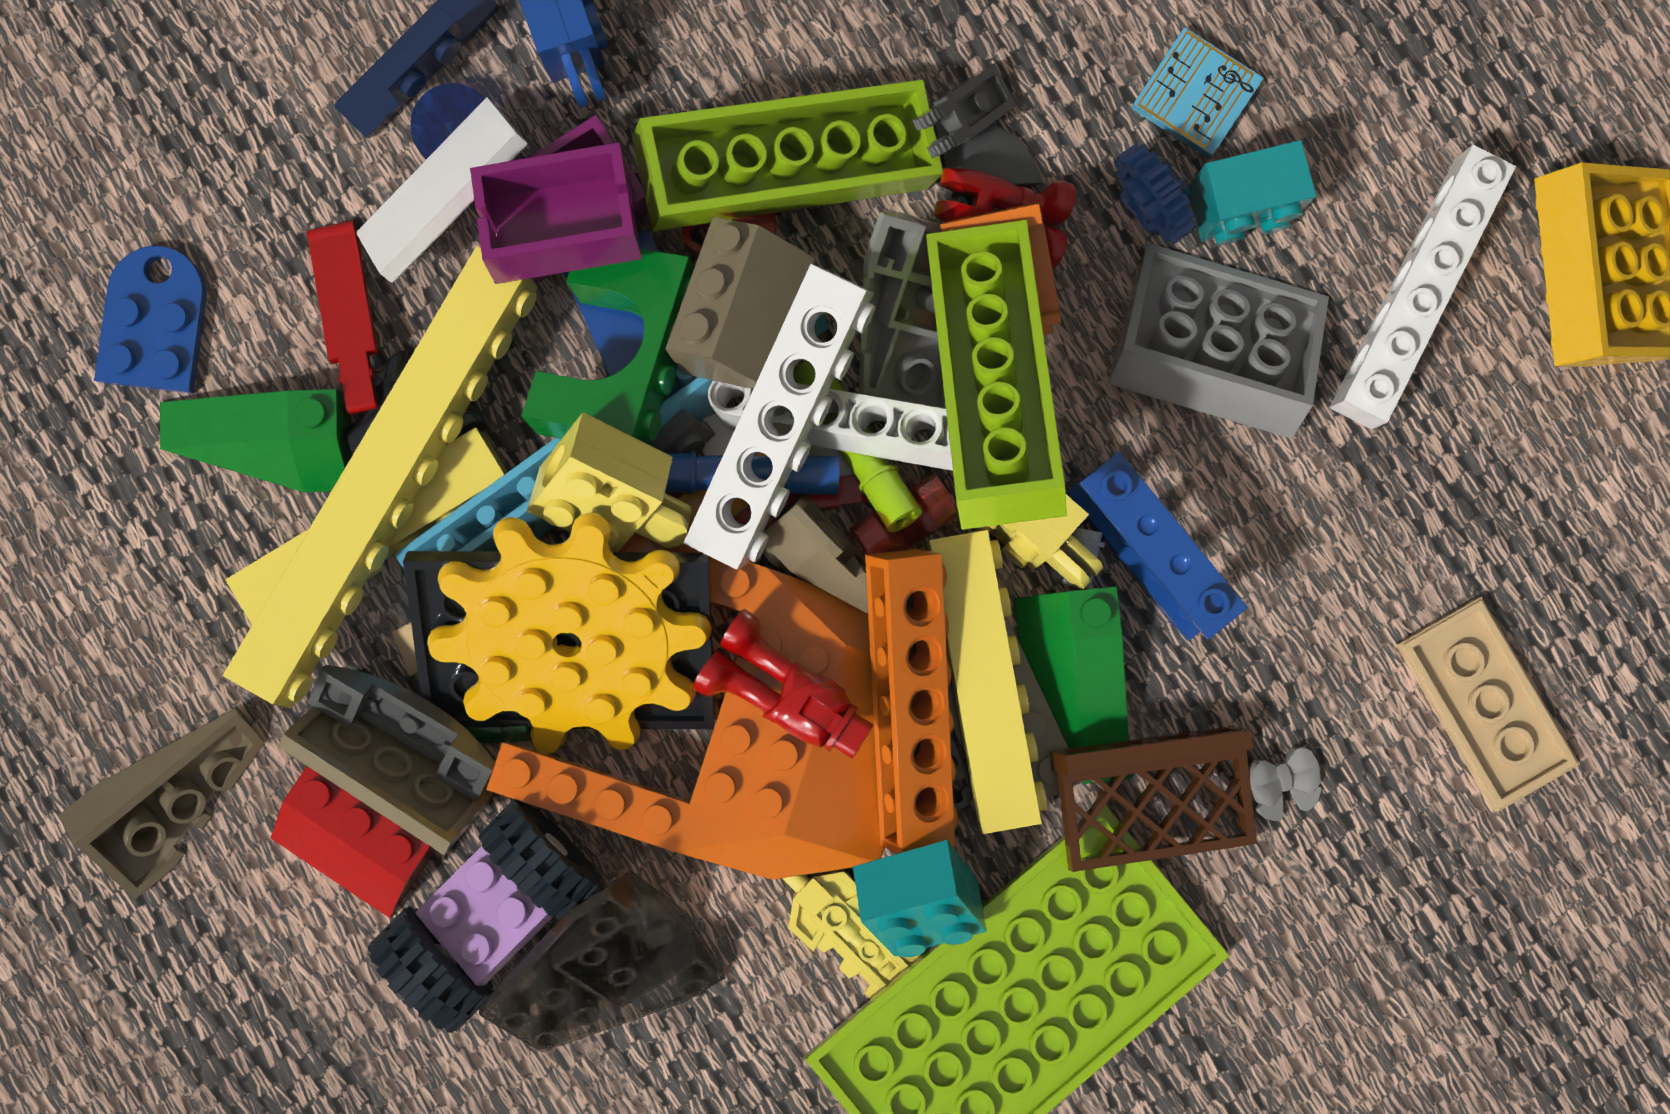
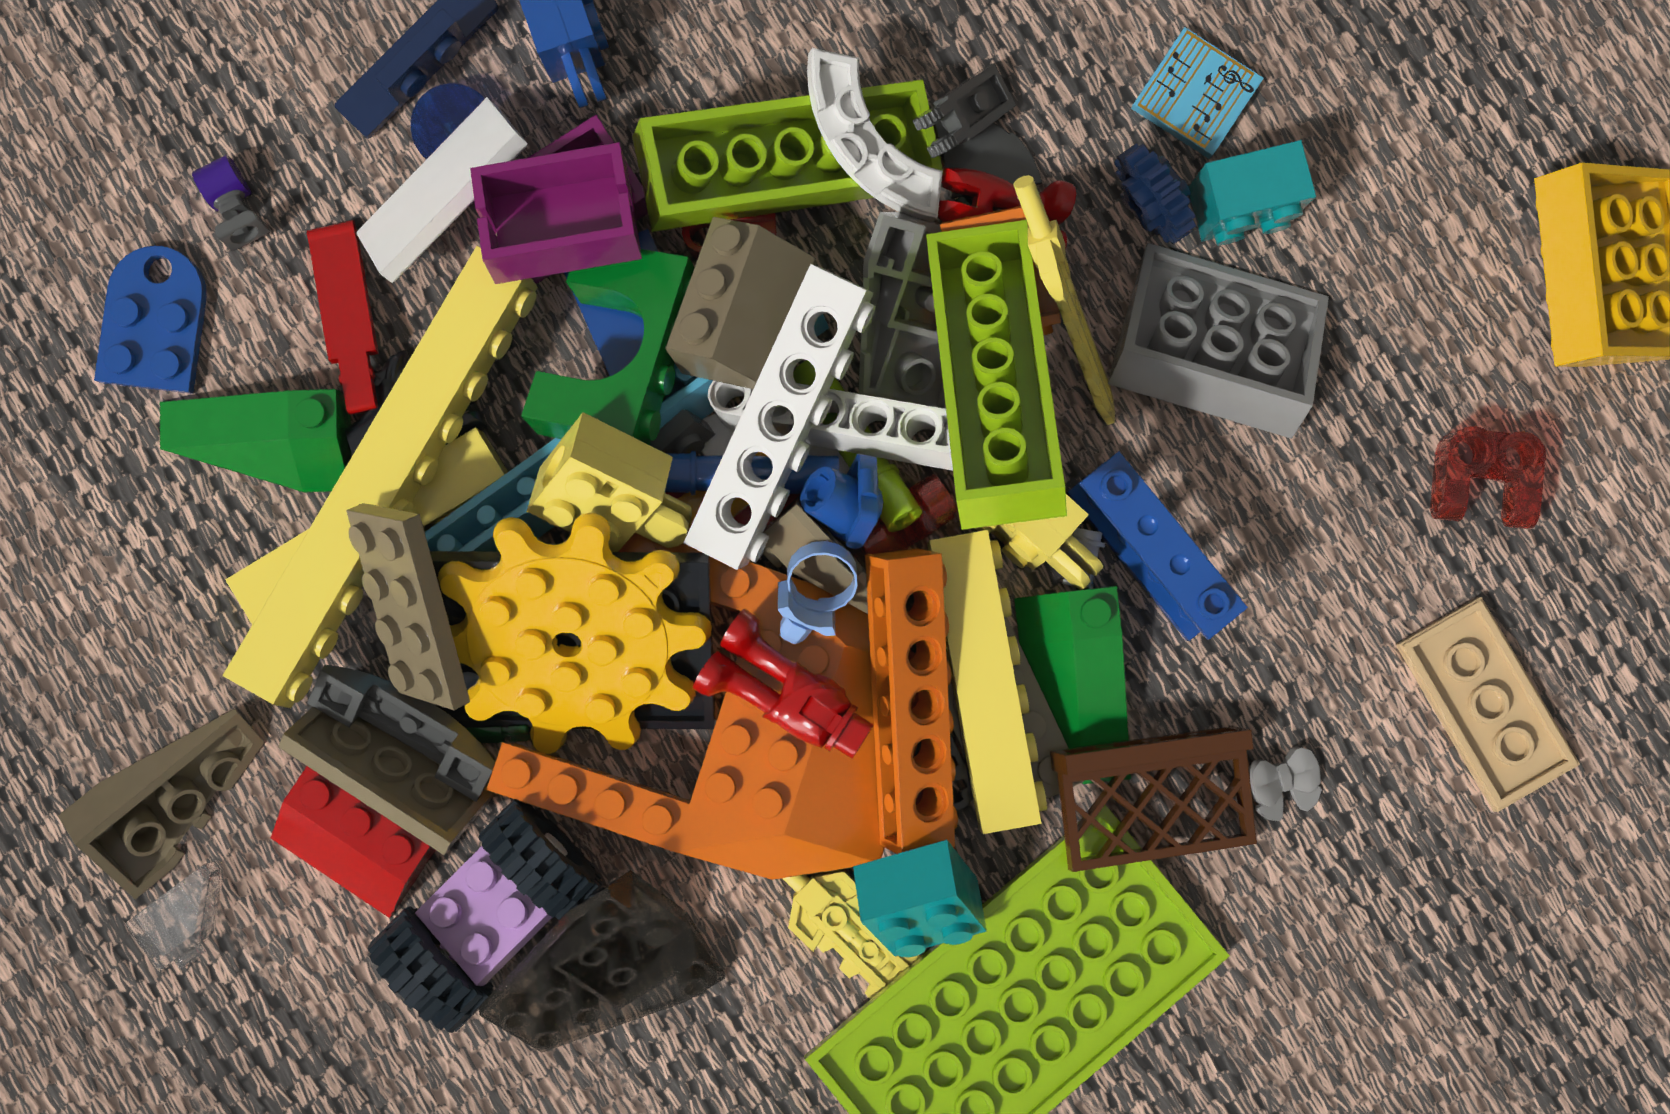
(181, 919): none -> clear slope
(225, 192): none -> leg
(407, 604): none -> dark tan plate
(805, 614): none -> light blue piece
(845, 502): none -> blue piece
(858, 146): none -> white tile
(1050, 257): none -> light yellow bar
(1422, 287): white brick -> none
(1521, 486): none -> clear red piece

